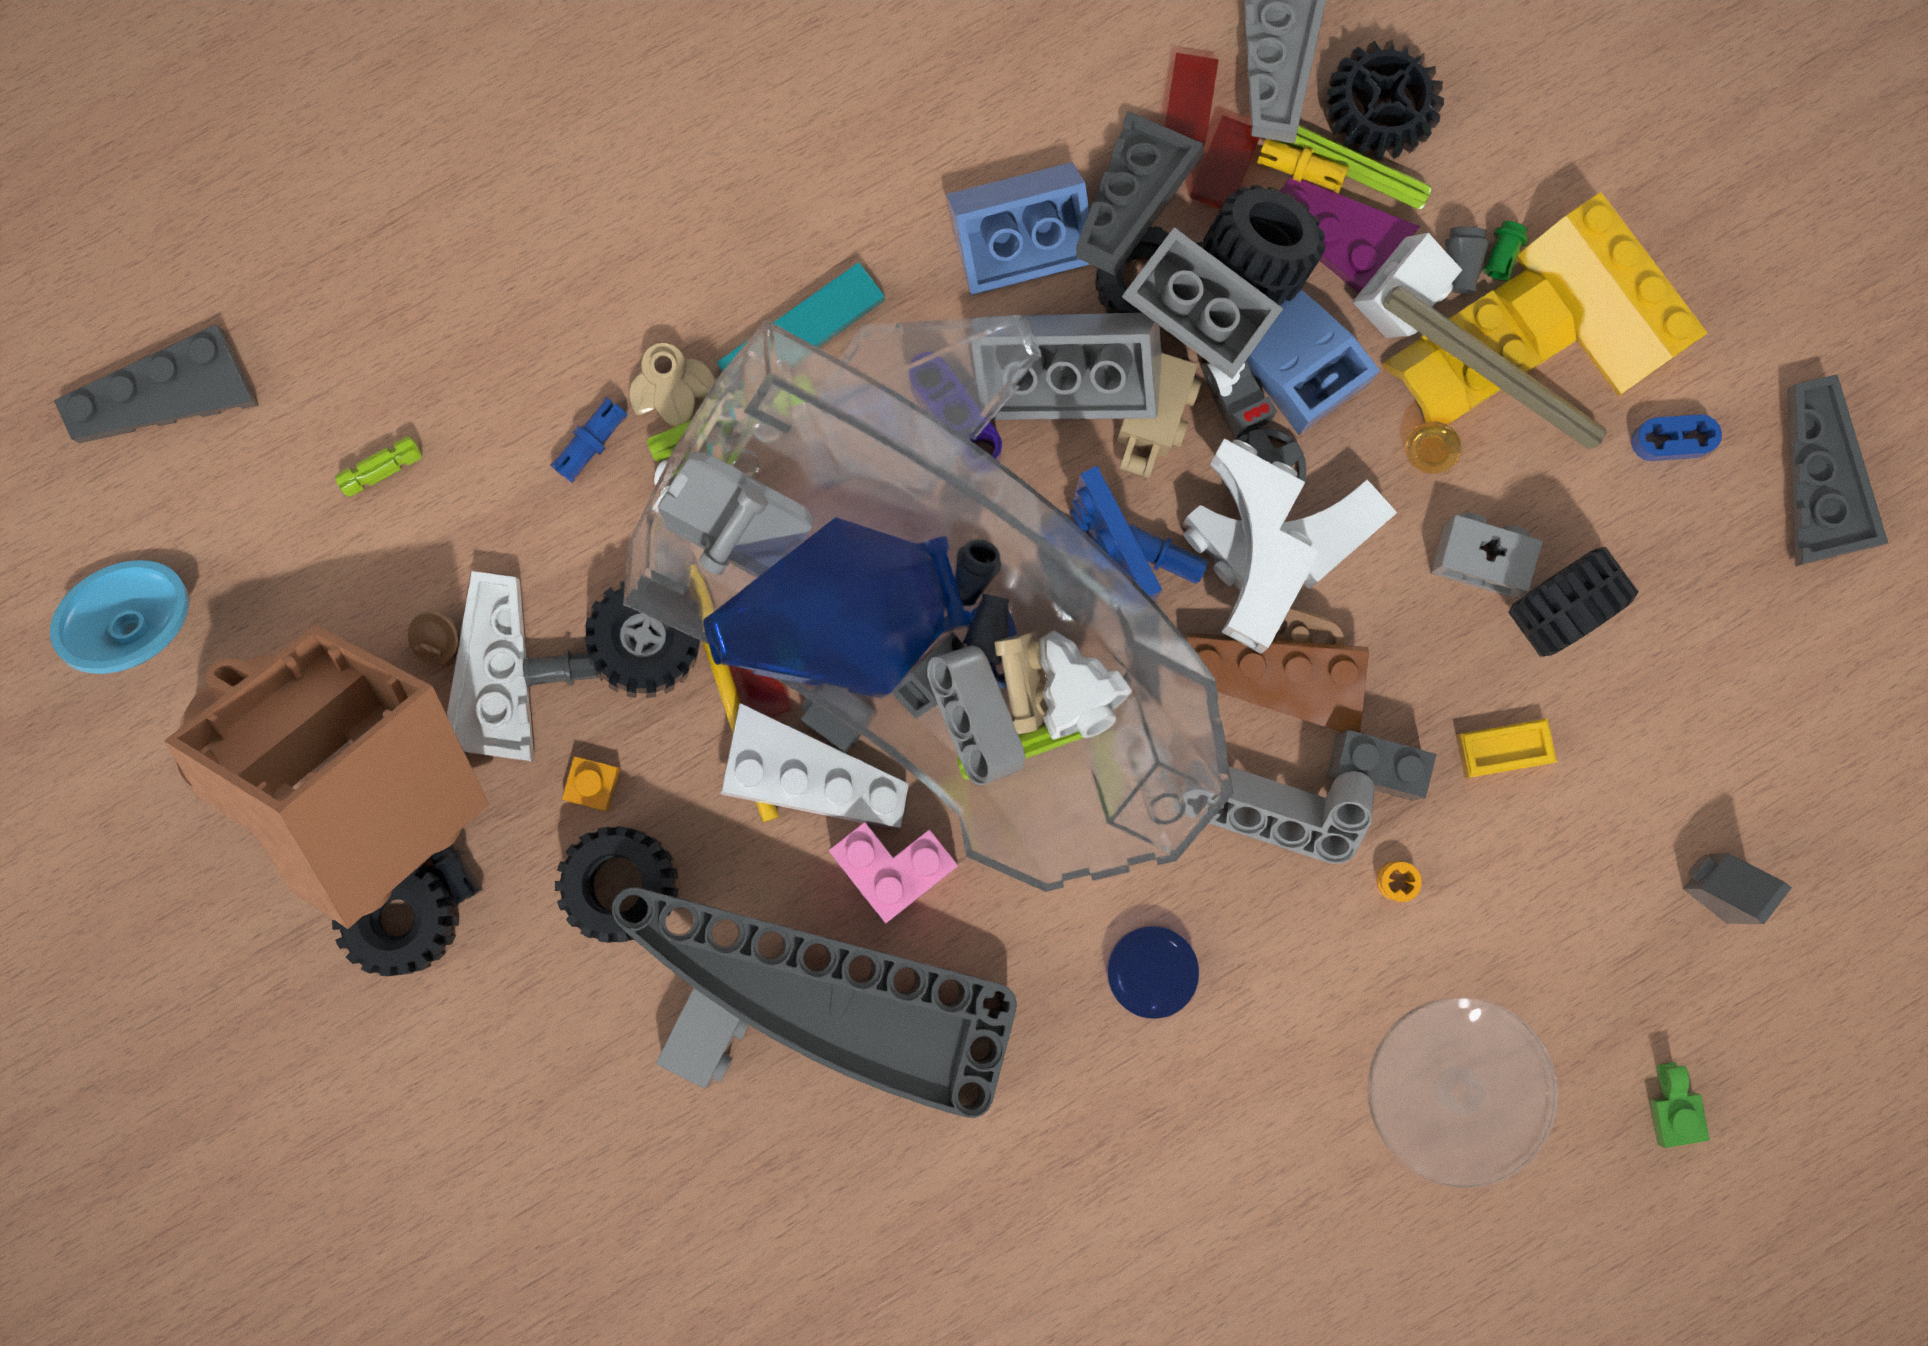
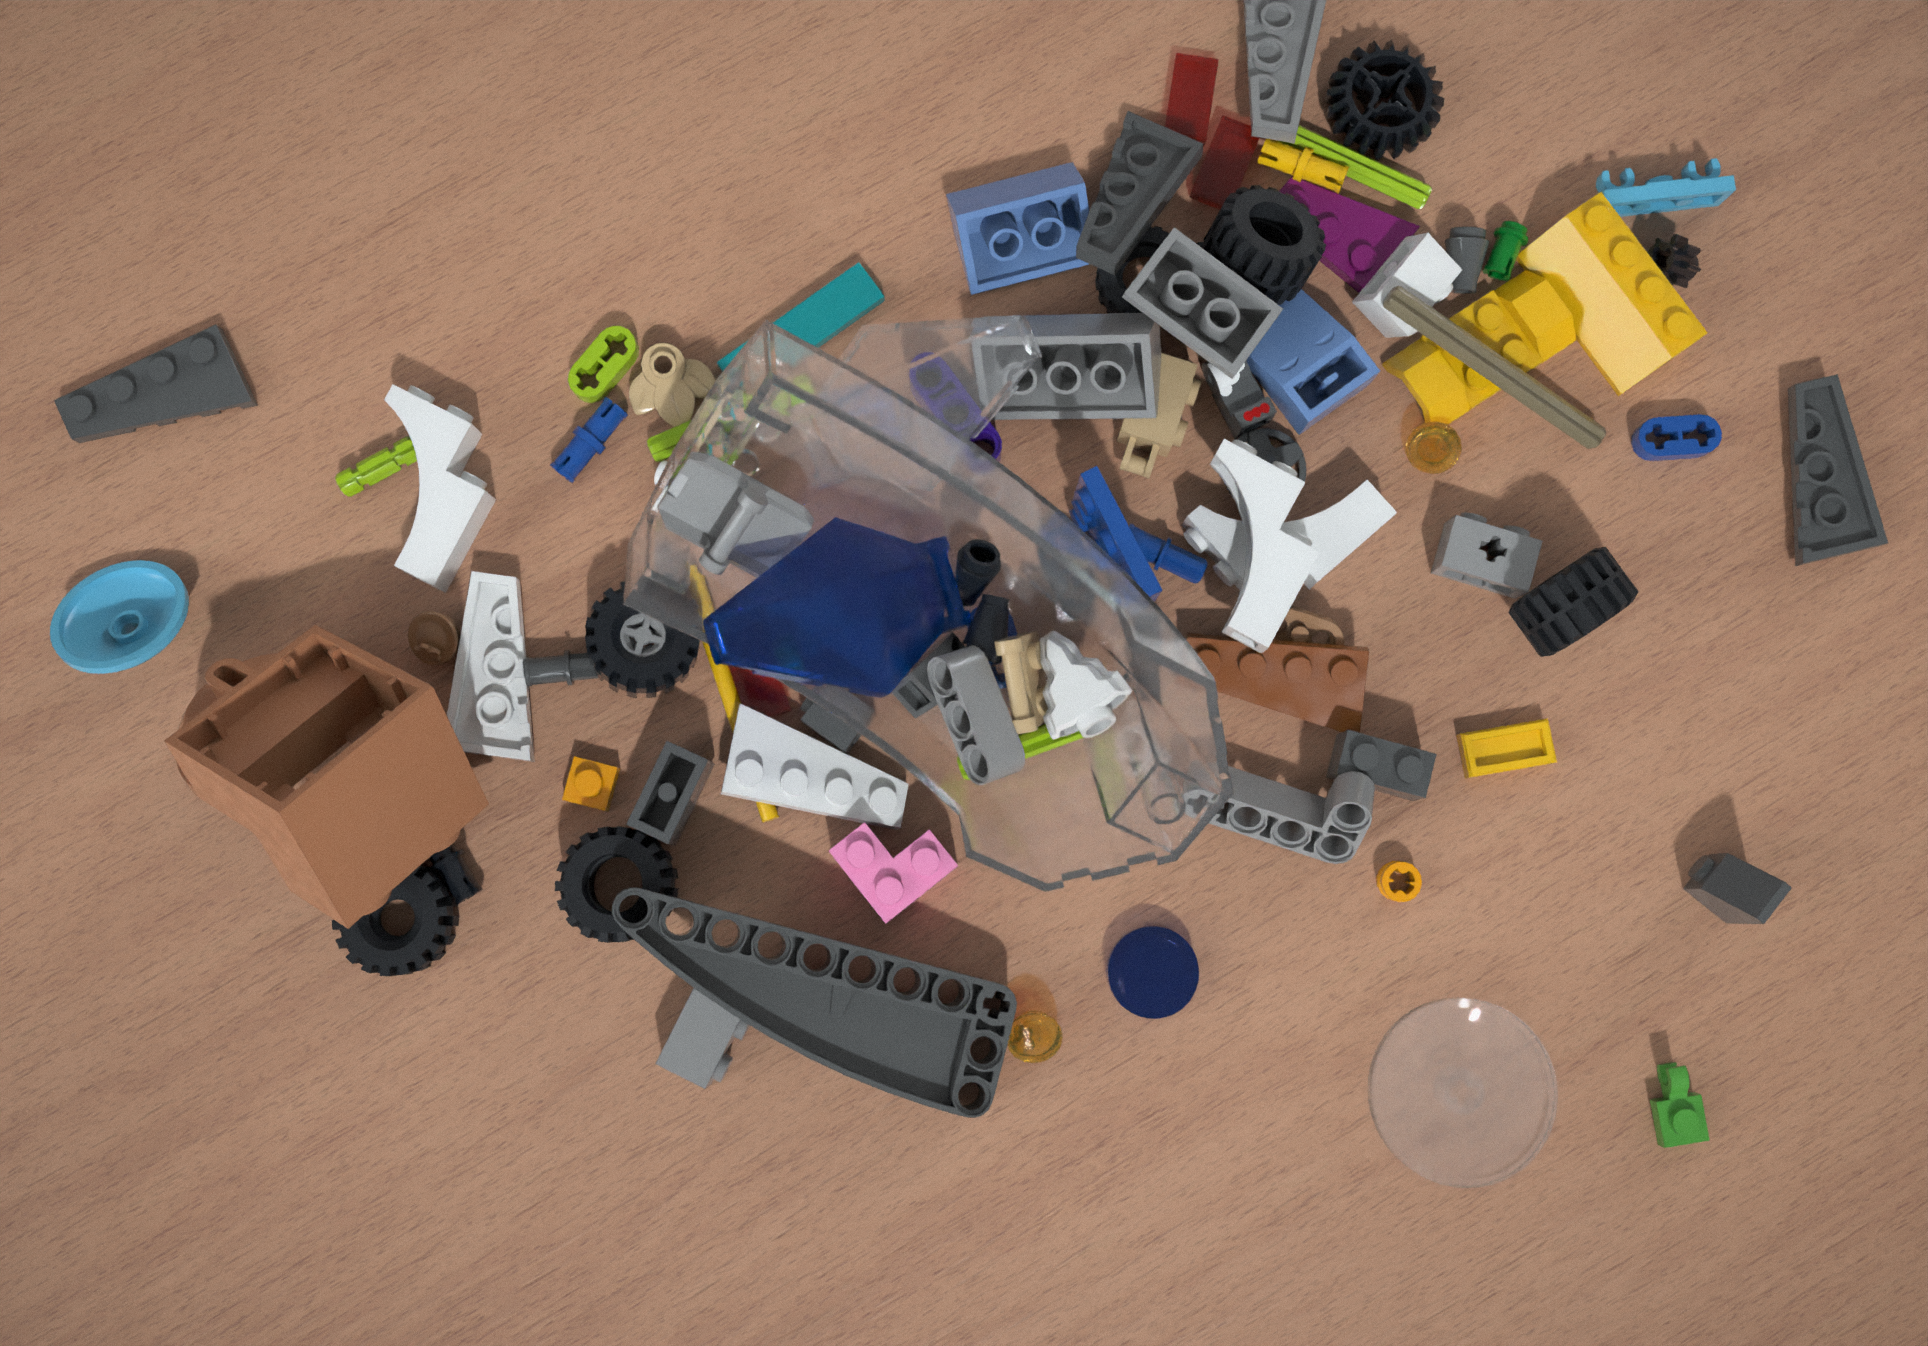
(448, 505): none -> white arch
(611, 371): none -> lime beam
(670, 793): none -> dark grey brick
(1034, 1037): none -> clear yellow hat
(1666, 194): none -> medium azure plate
(1676, 259): none -> black gear

